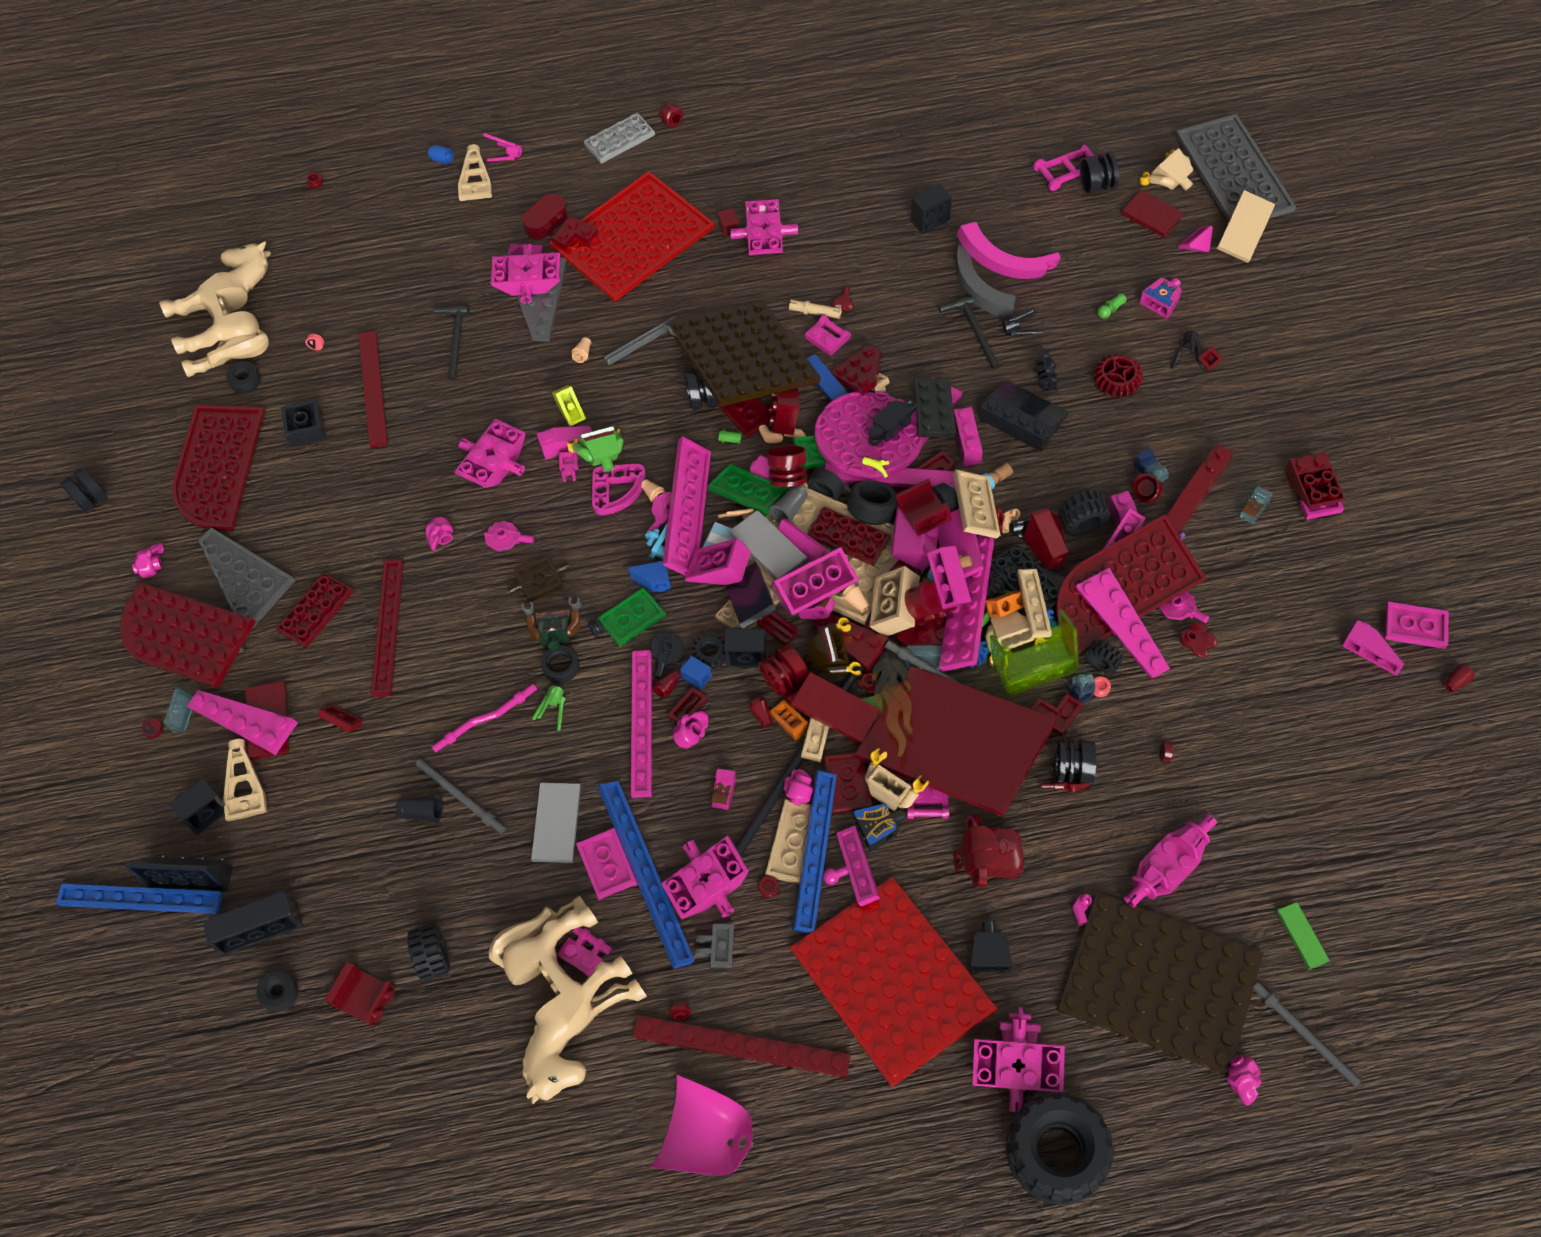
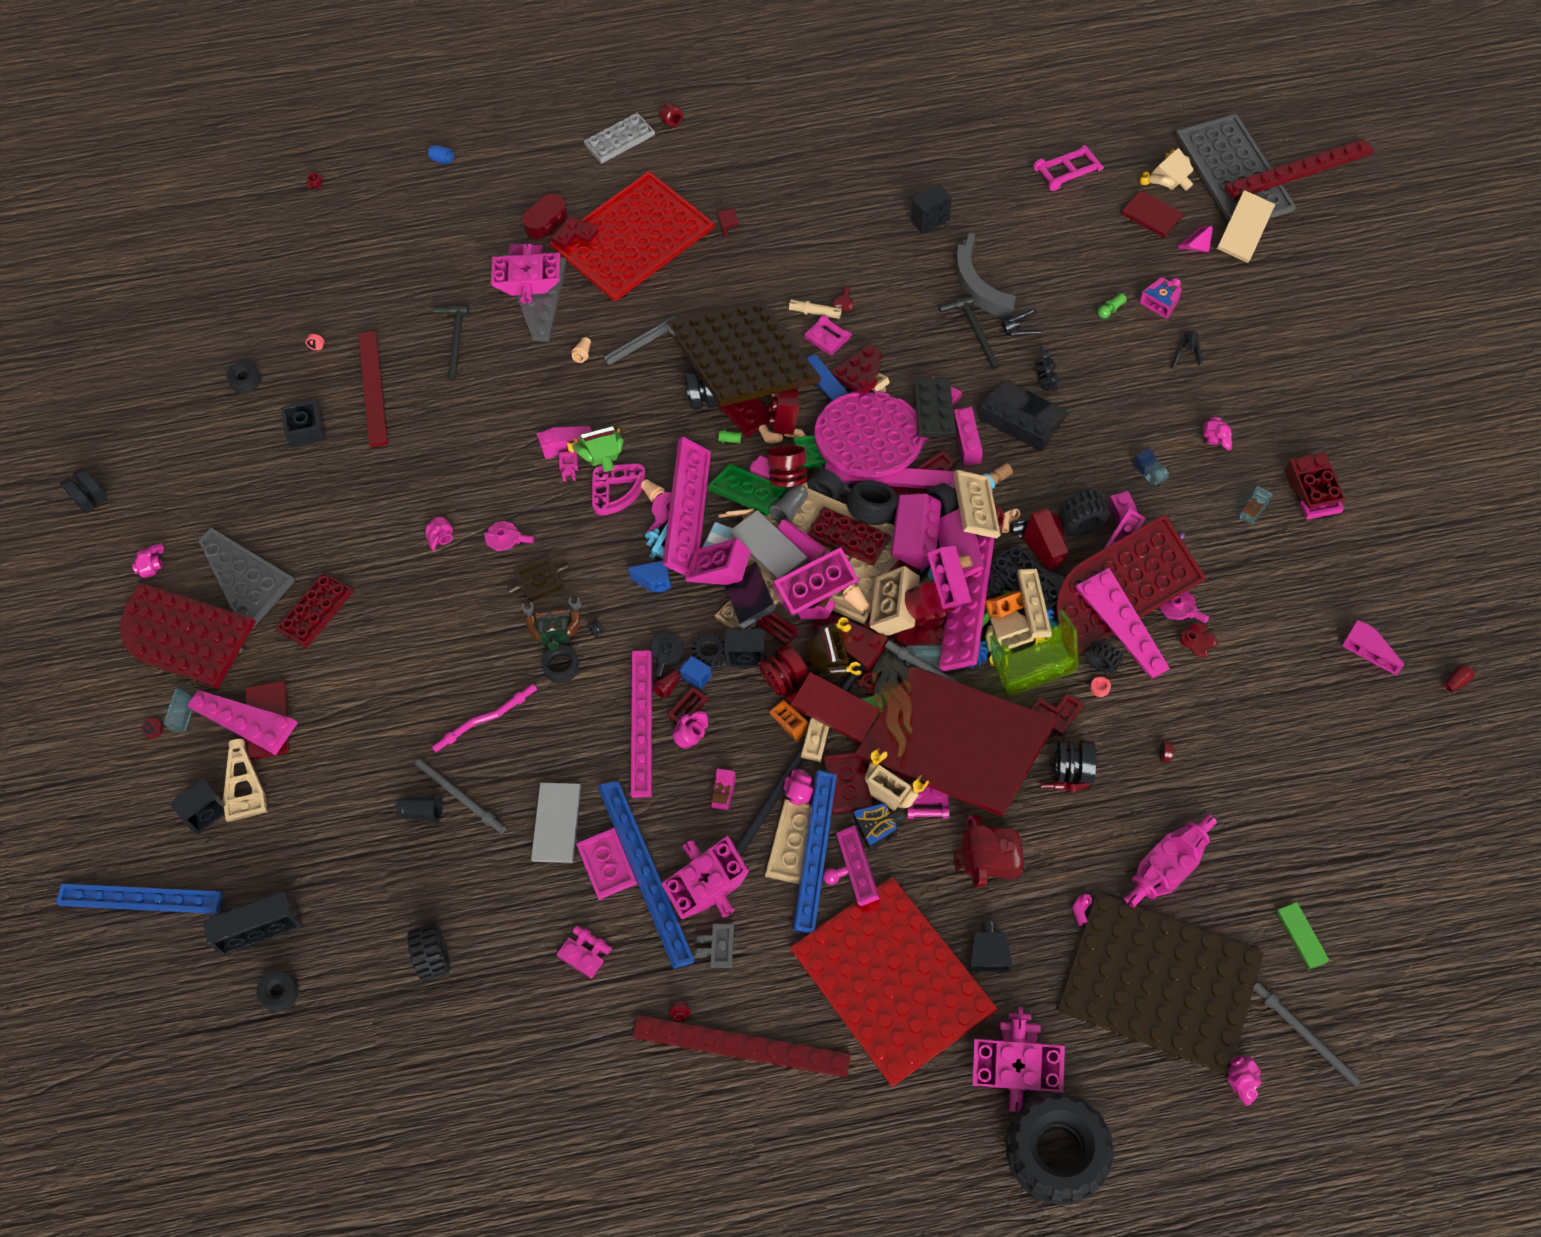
(182, 872): black slope -> none
(216, 464): dark red plate -> none
(219, 295): tan animal -> none
(340, 718): dark red plate -> none
(360, 994): dark red panel -> none
(387, 628): dark red tile -> none
(474, 190): tan plate -> none
(492, 455): dark pink slope -> none
(512, 149): dark pink plant -> none
(528, 952): tan animal -> none
(552, 697): bright green plant -> none
(568, 405): neon yellow slope -> none
(631, 617): green tile -> none
(700, 1132): dark pink piece -> none
(760, 709): dark red cone -> none
(764, 227): dark pink slope -> none
(768, 886): dark red tile -> none
(876, 464): neon yellow bar -> none
(891, 421): black hinge -> none
(923, 507): dark red panel -> none
(1000, 262): dark pink arch -> none
(1082, 687): clear light blue leg -> none
(1099, 172): black wheel -> none
(1116, 379): dark red gear -> none
(1147, 488): dark red hair -> none
(1199, 486): dark red slope -> none
(1210, 358): dark red slope -> none
(1217, 433): none -> dark pink head
(1299, 168): none -> dark red plate
(1416, 625): dark pink plate -> none

